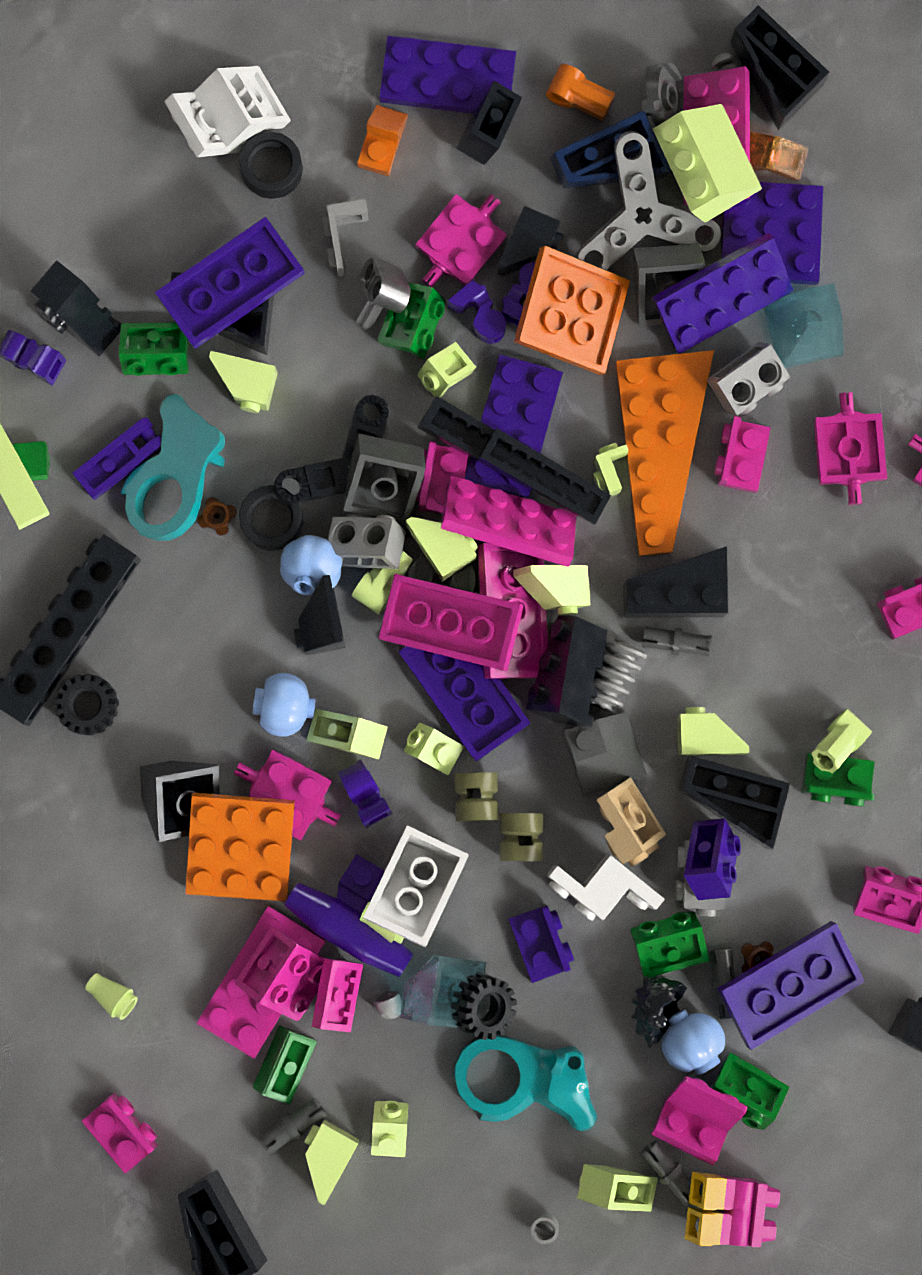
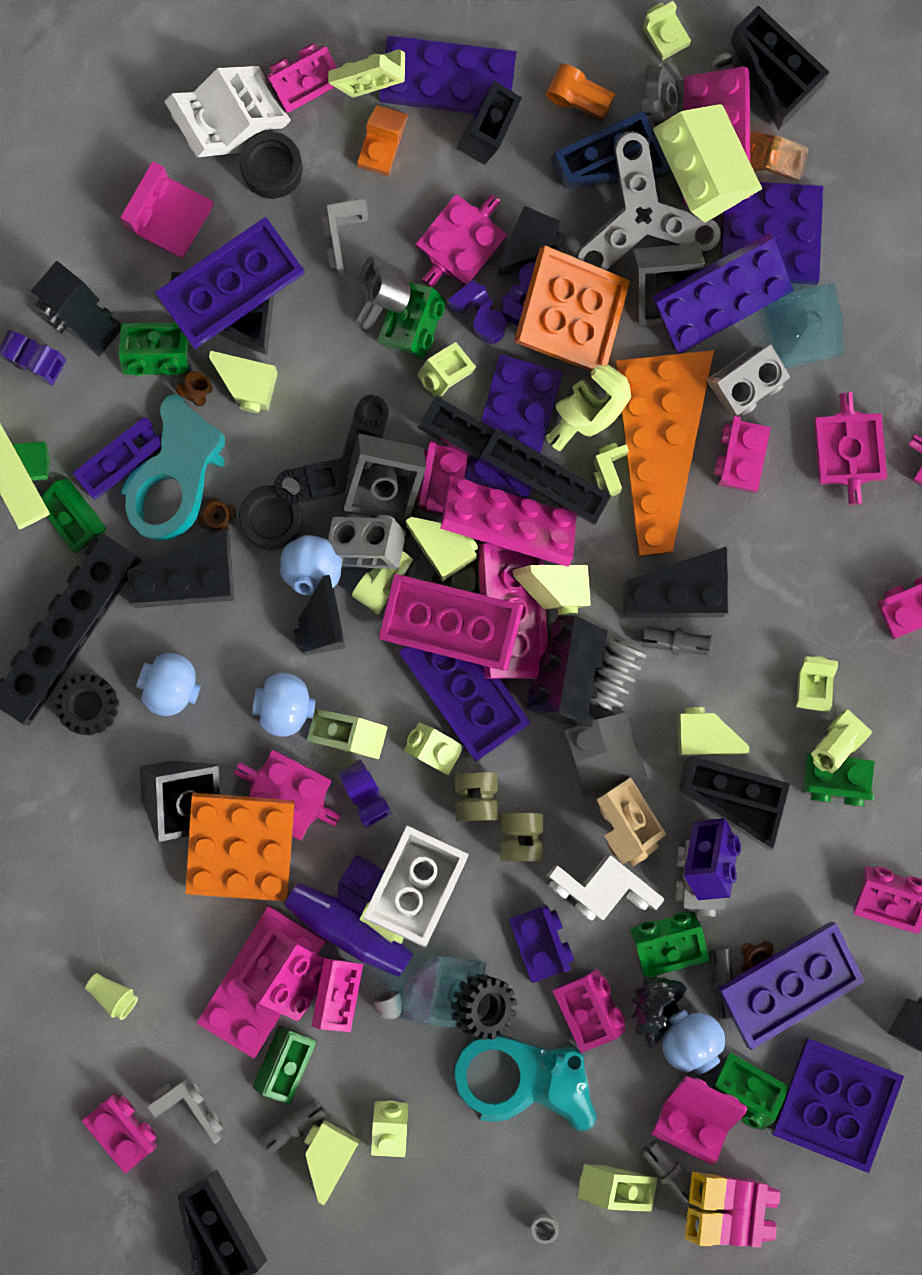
(72, 515): none -> green slope
(166, 212): none -> dark pink bracket
(168, 684): none -> light blue plant
(168, 1096): none -> light grey bracket
(186, 575): none -> black wedge
(194, 387): none -> reddish brown plate
(303, 77): none -> dark pink bracket
(369, 74): none -> yellowish green bracket
(588, 411): none -> yellowish green piece
(590, 1011): none -> dark pink bracket
(665, 30): none -> yellowish green bracket
(816, 683): none -> yellowish green bracket
(837, 1105): none -> dark purple plate

